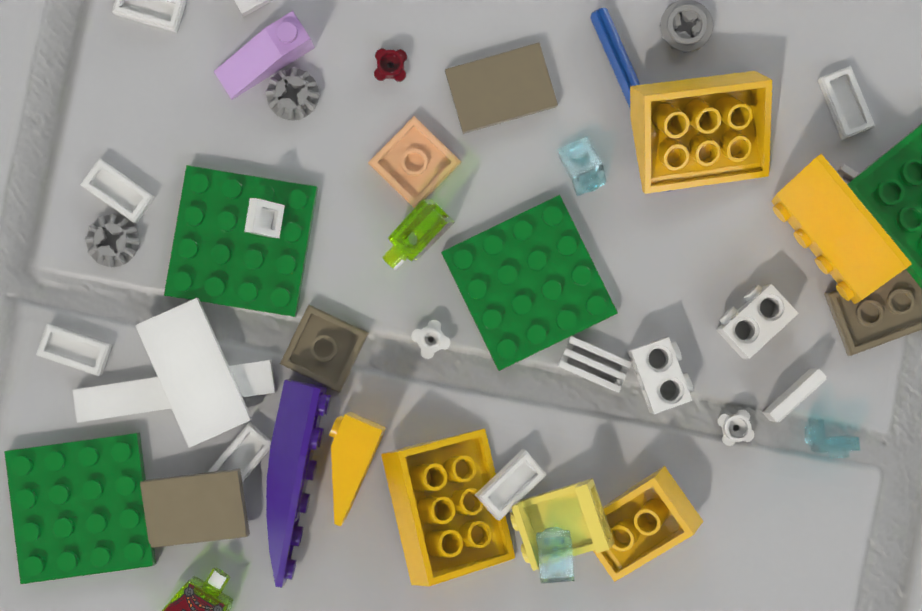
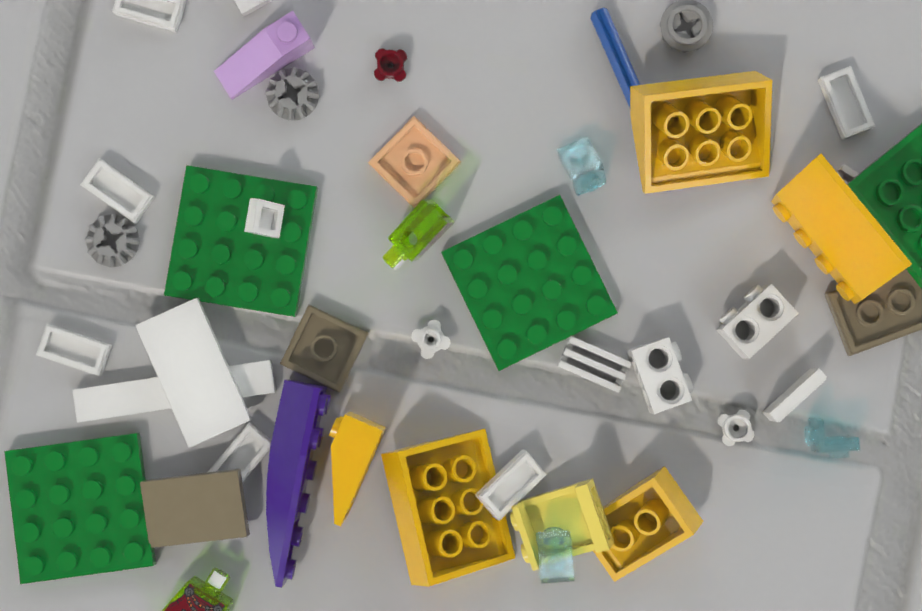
(501, 88): dark tan tile -> none

